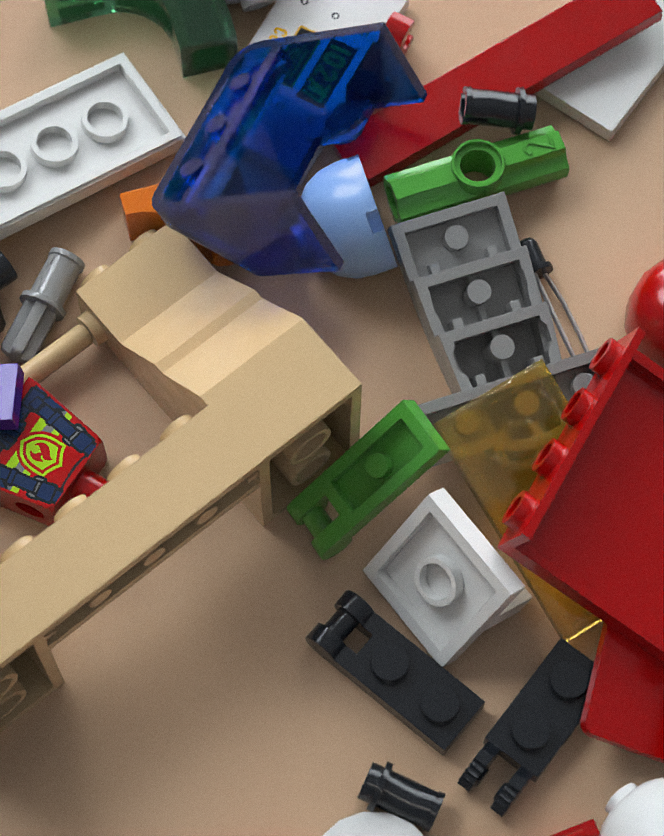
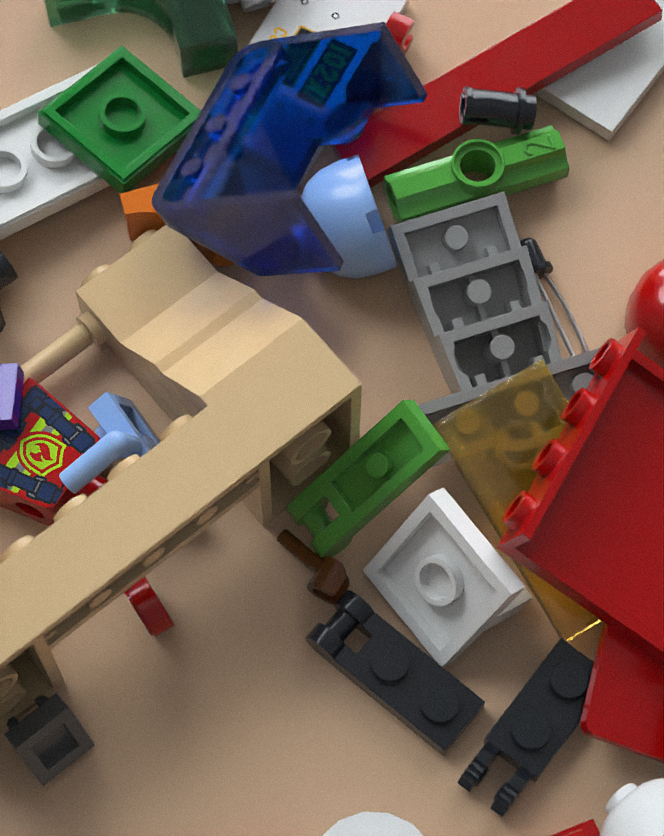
(42, 305): light grey axle -> none
(48, 738): none -> dark grey tile
(120, 119): none -> green tile
(121, 435): none -> light blue plate
(149, 607): none -> red tile
(330, 575): none -> reddish brown hand
(400, 796): black pin -> none

